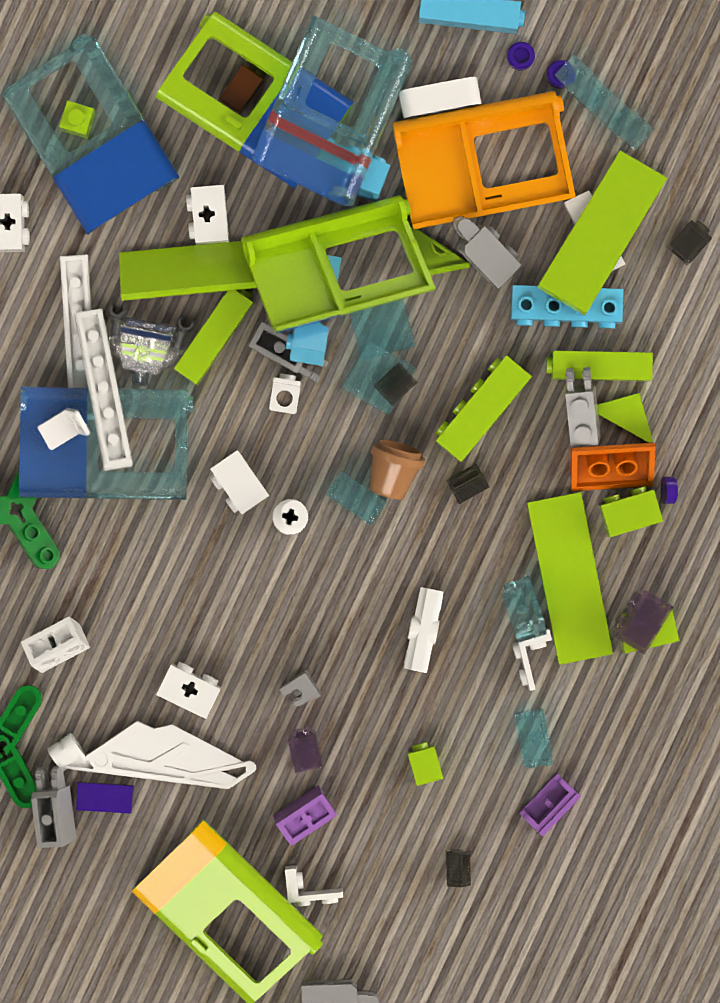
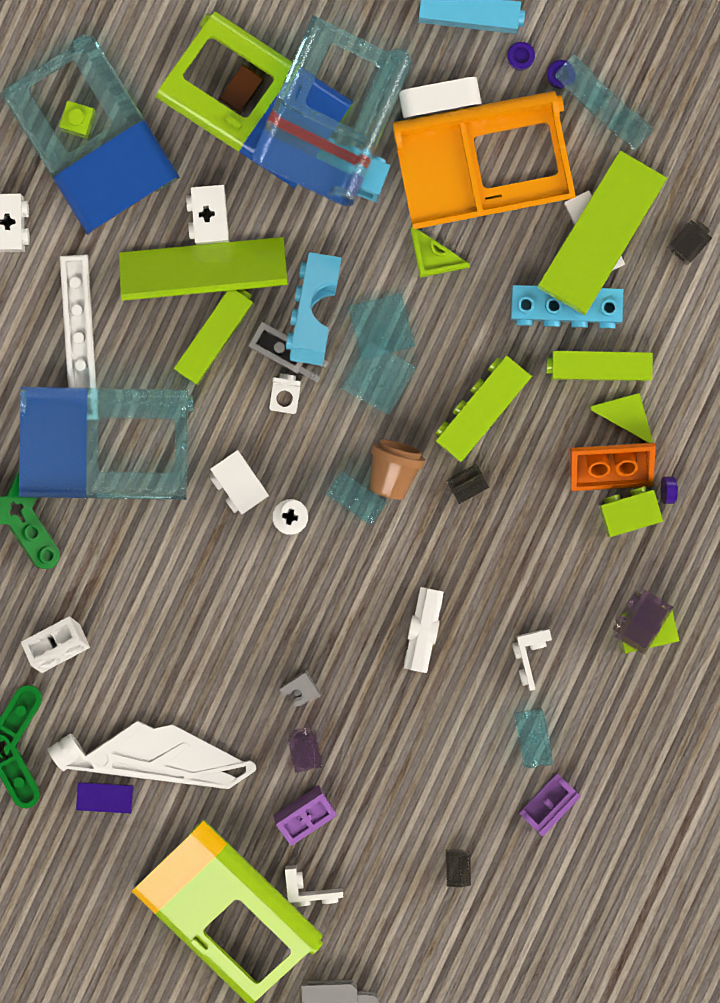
(52, 810): light grey hinge -> none
(62, 428): white bracket -> none
(103, 389): white tile -> none
(145, 344): clear torso -> none
(199, 702): white brick -> none
(297, 275): lime piece -> none
(395, 383): clear smoke piece -> none
(424, 763): lime brick -> none
(485, 252): light grey hinge -> none
(523, 610): clear light blue hinge -> none
(569, 578): lime tile -> none
(582, 410): light grey hinge -> none

